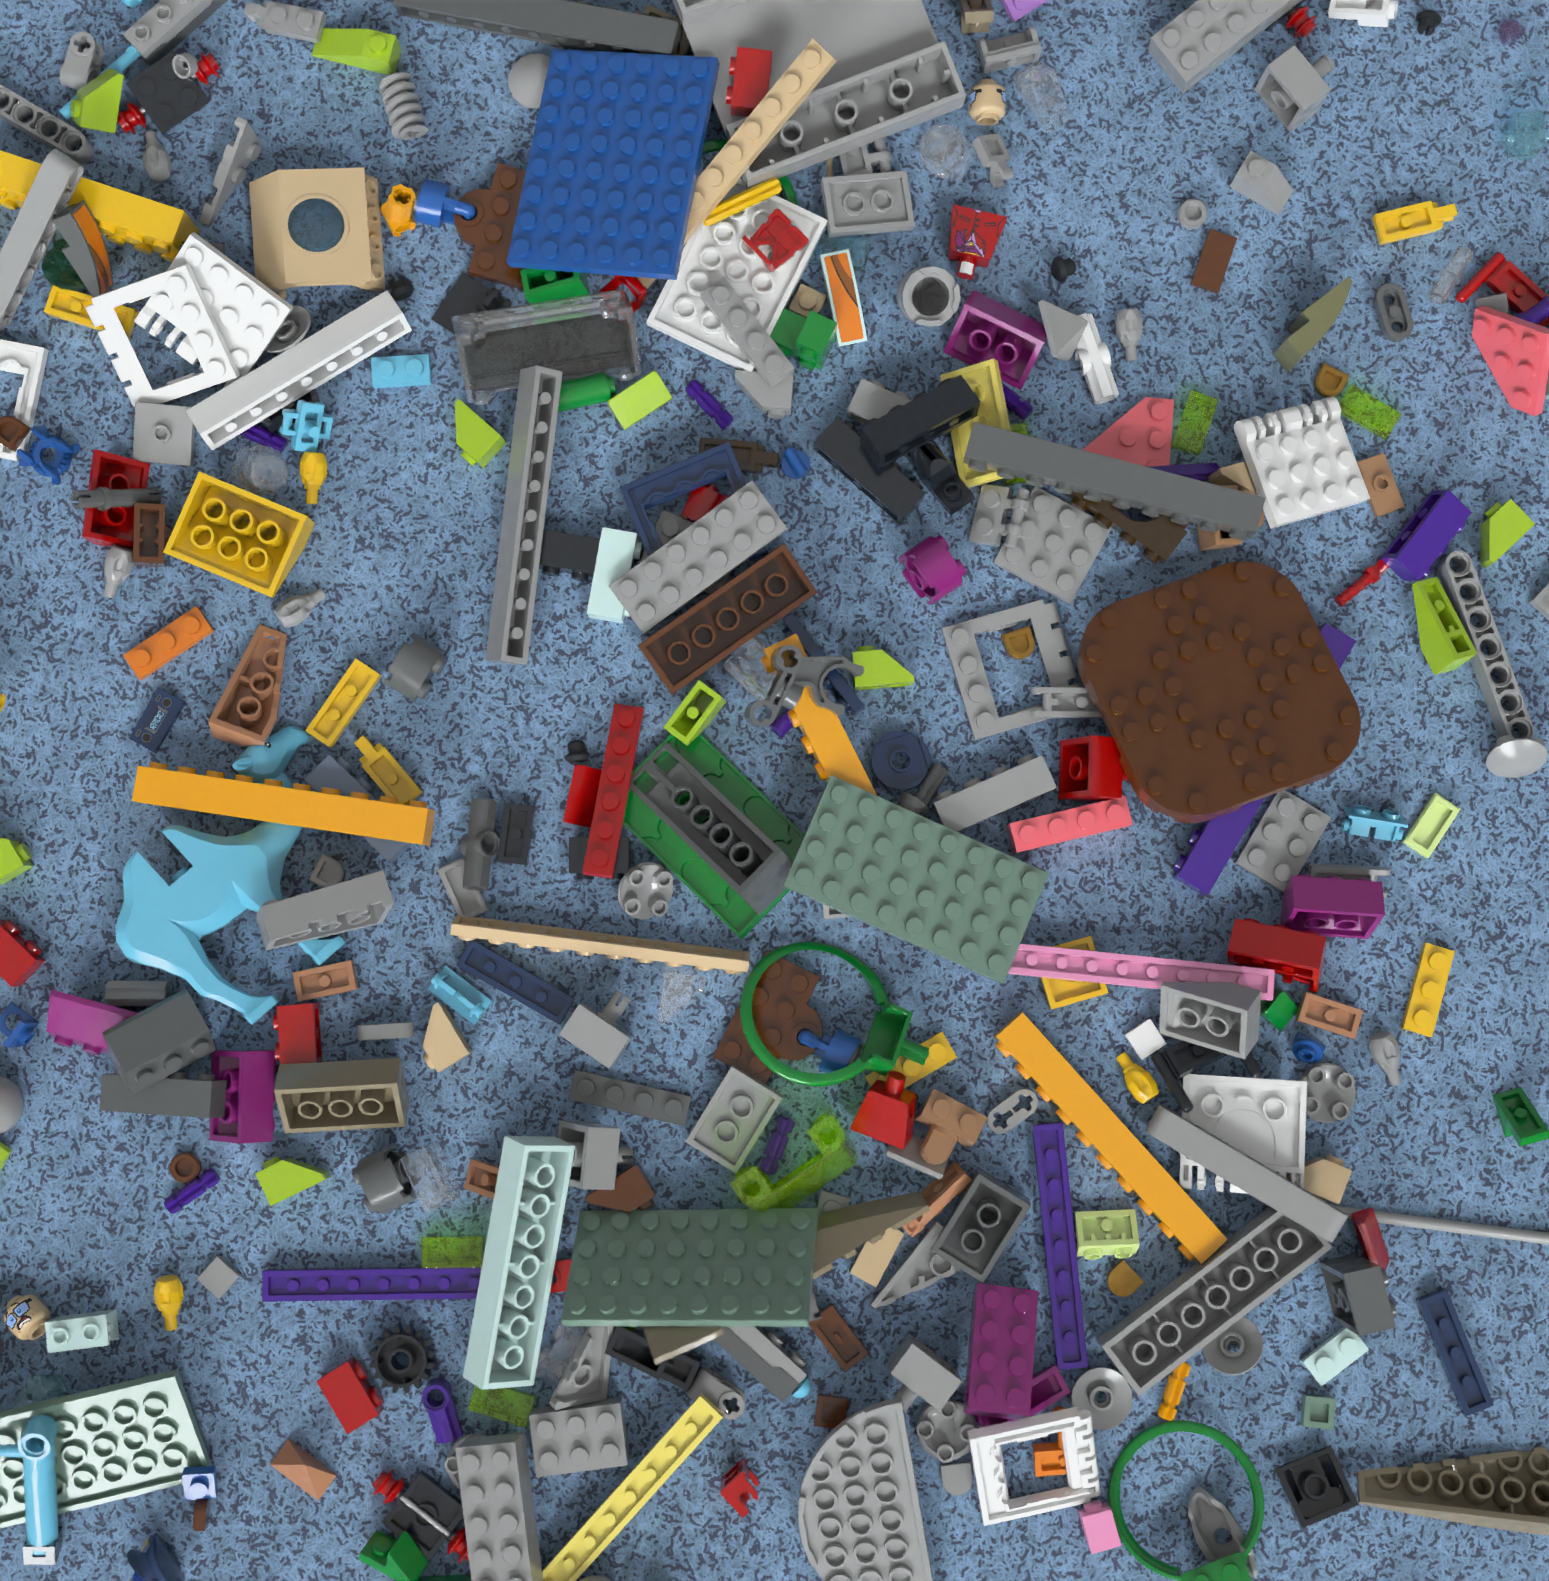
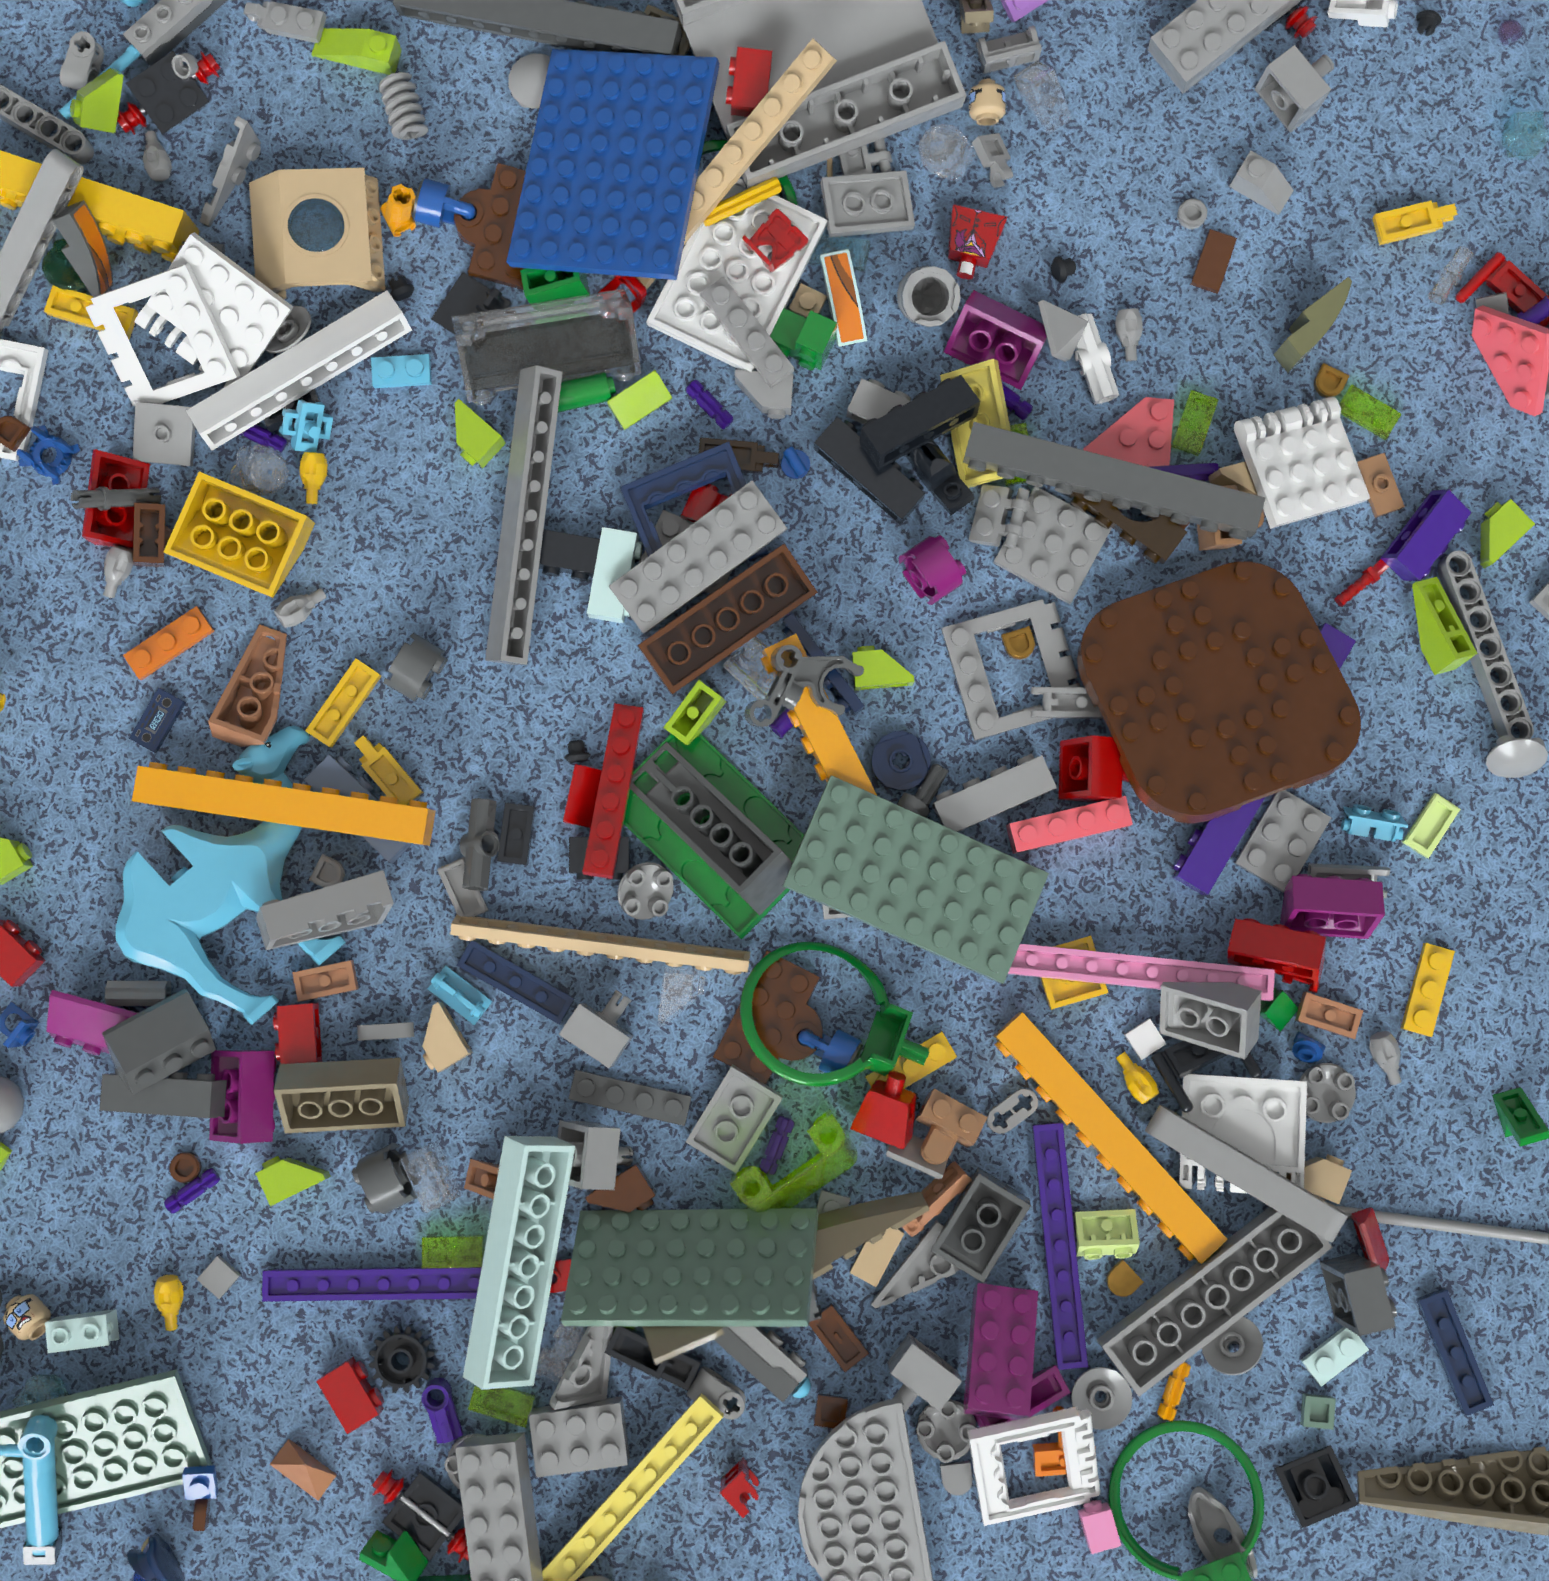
(1396, 313): dark grey plate -> none

